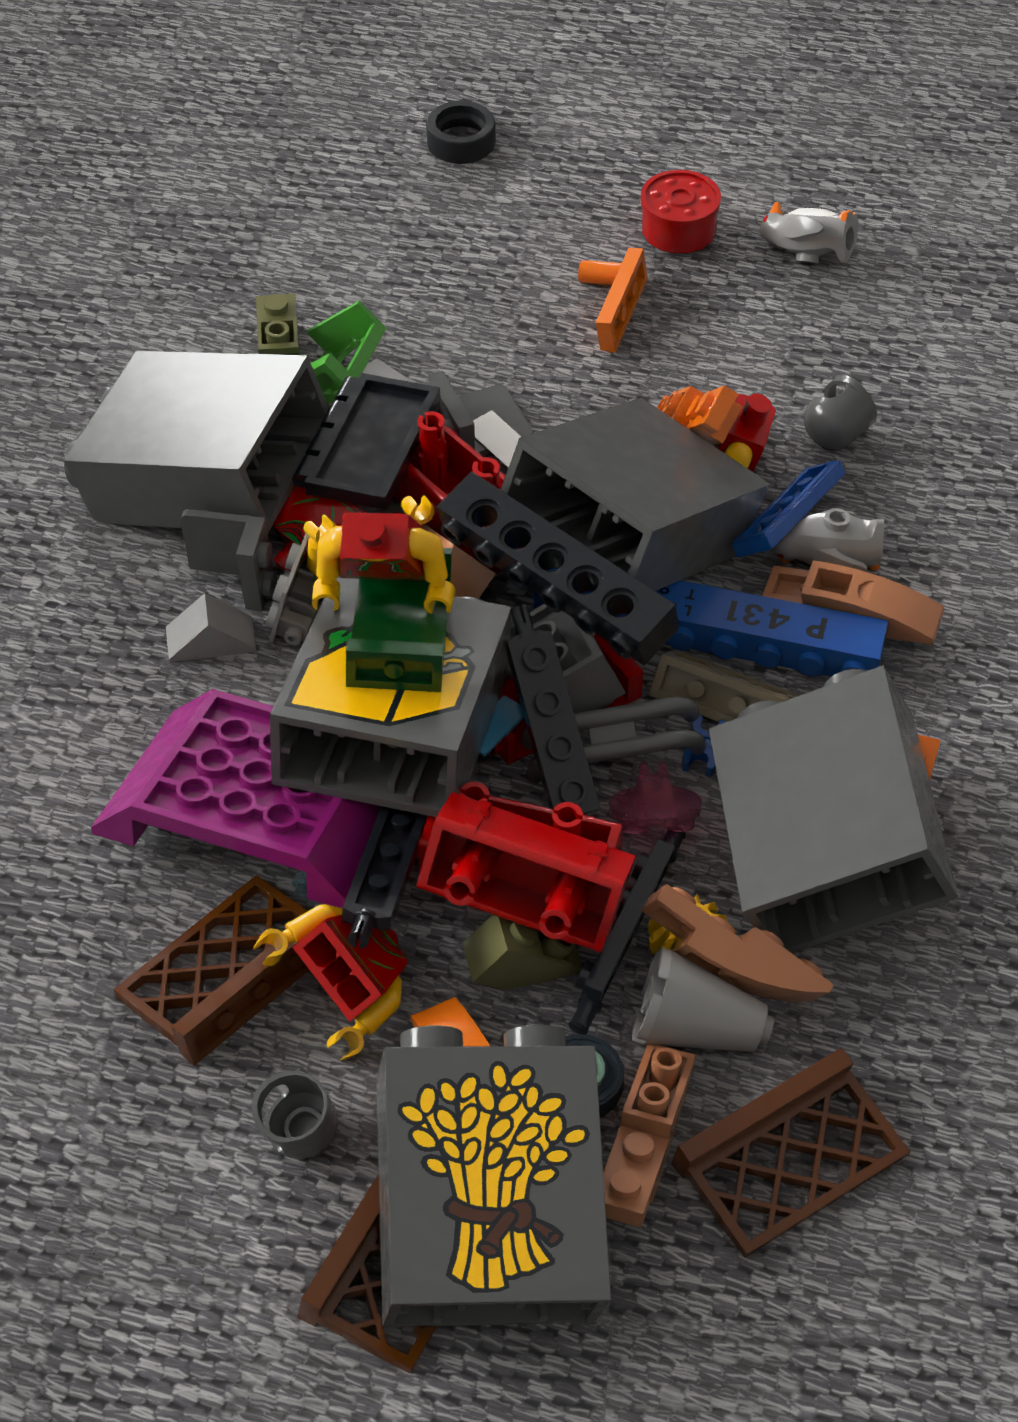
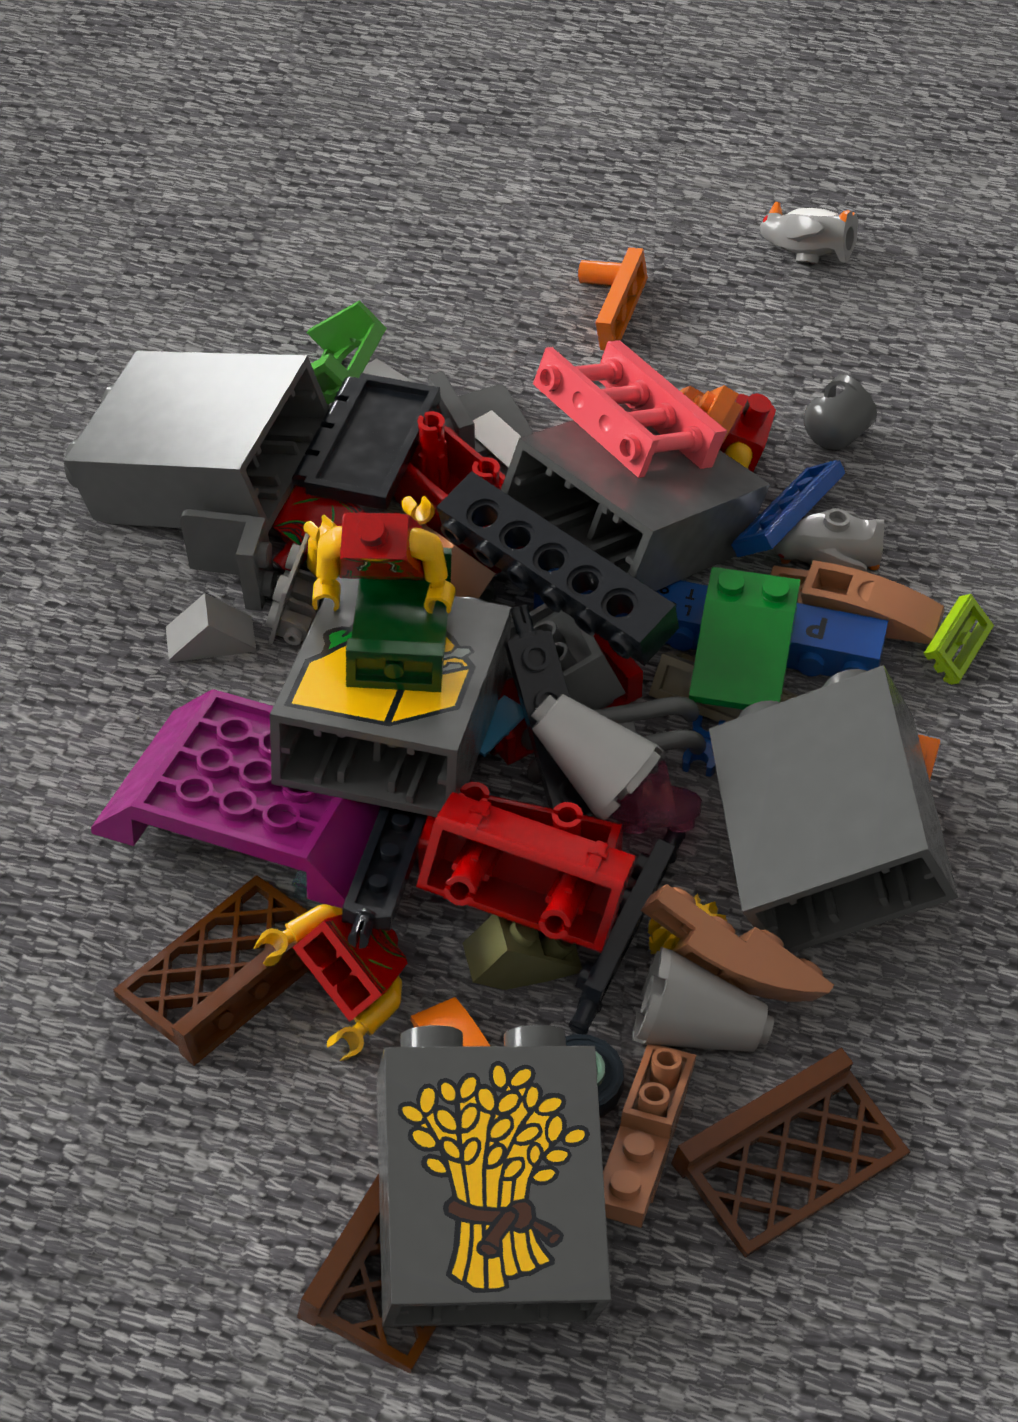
(277, 324): olive slope -> none
(304, 1099): dark grey helmet -> none
(461, 149): black tyre -> none
(594, 752): none -> light grey cone
(646, 392): none -> coral fence
(680, 211): red wheel -> none
(744, 638): none -> green slope
(956, 632): none -> lime tile

